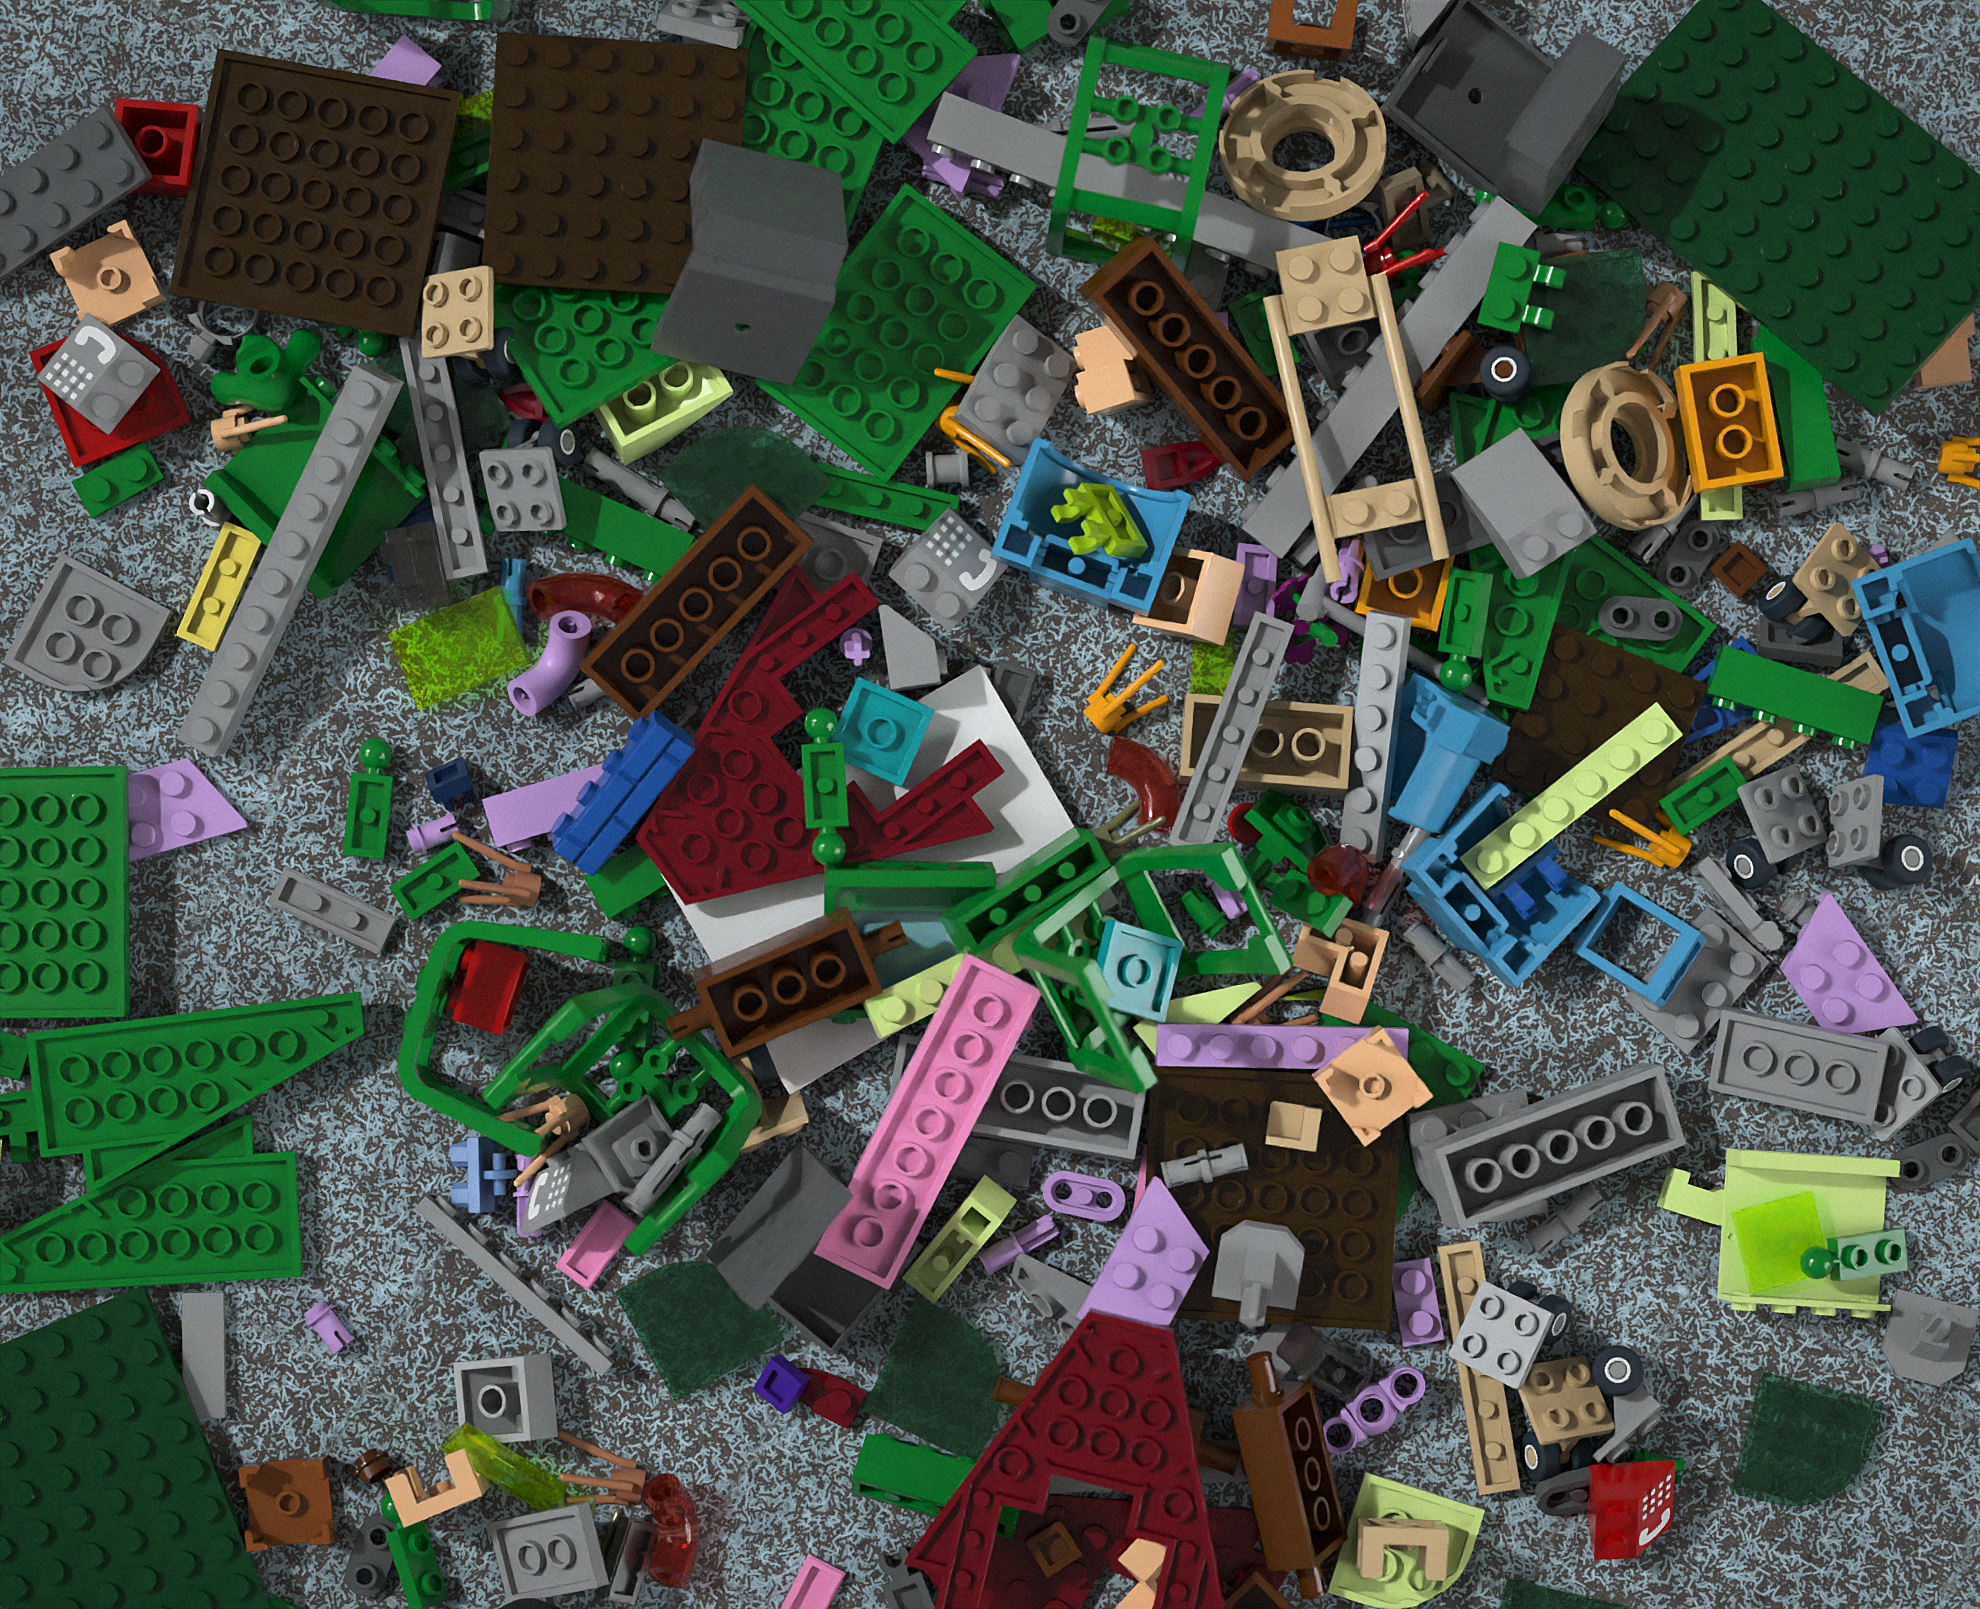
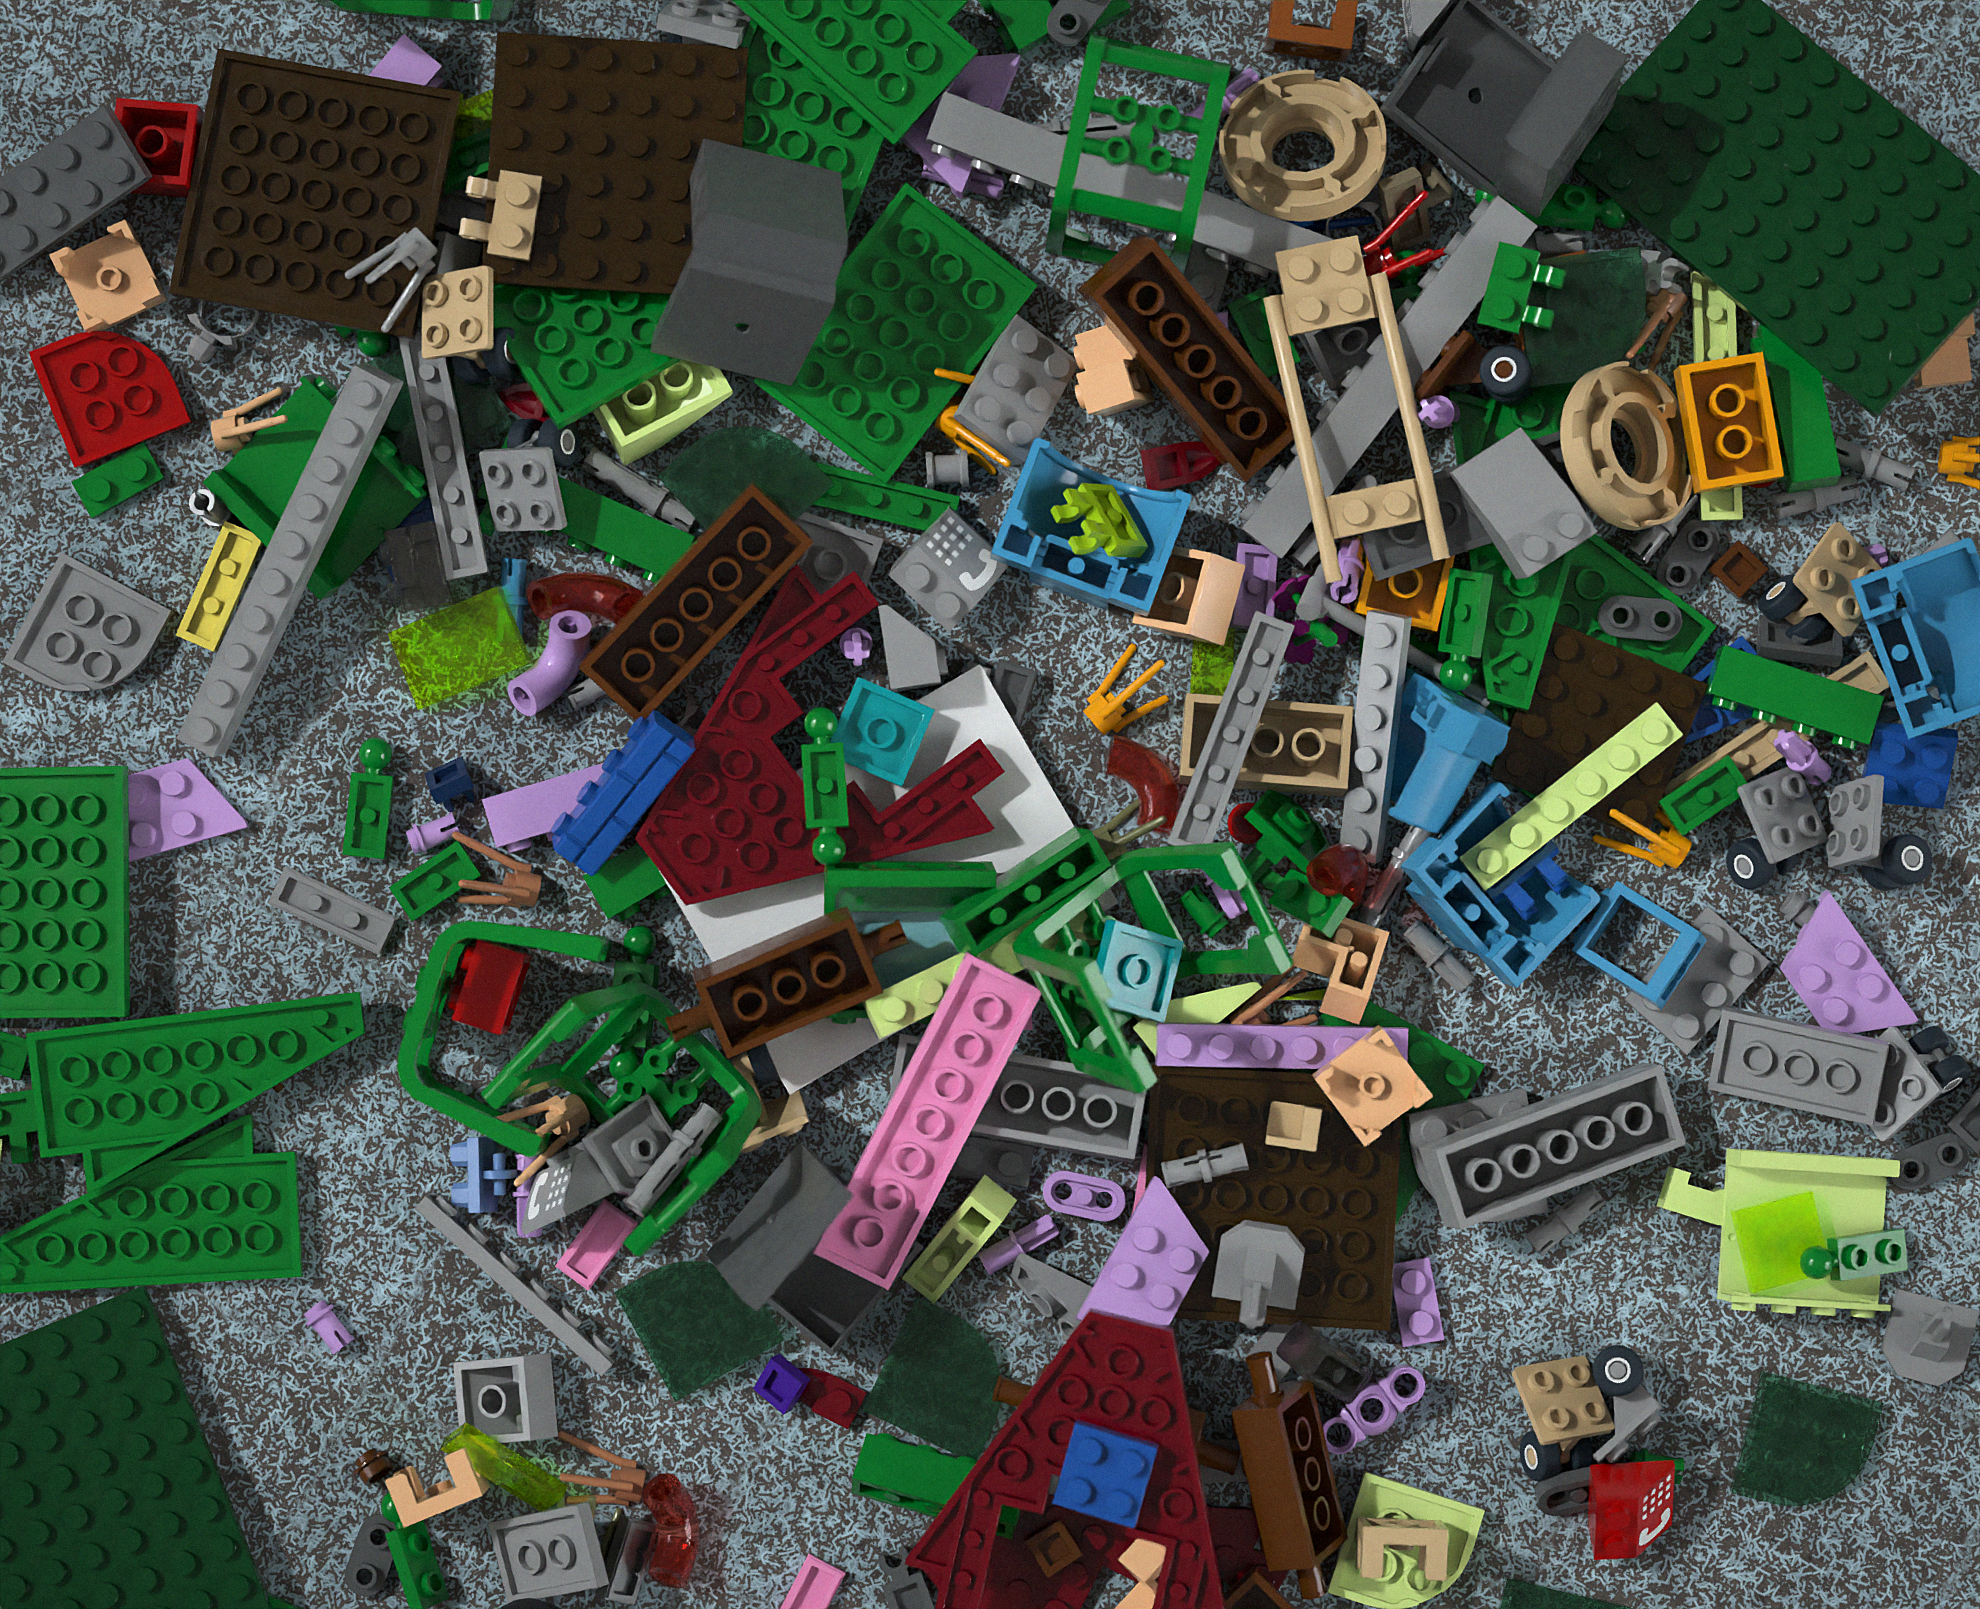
(98, 373): light grey slope -> none
(205, 1352): light grey tile -> none
(267, 372): green head -> none
(288, 1502): dark orange panel -> none
(410, 249): none -> light grey plant
(514, 214): none -> tan plate
(1105, 1473): none -> blue plate
(1113, 232): clear neon green tile -> none
(1439, 412): none -> lavender axle
(1481, 1395): tan plate -> none
(1508, 1330): light grey plate -> none
(1659, 272): none -> light grey plate
(1737, 906): light grey hinge -> none
(1802, 757): none -> lavender axle

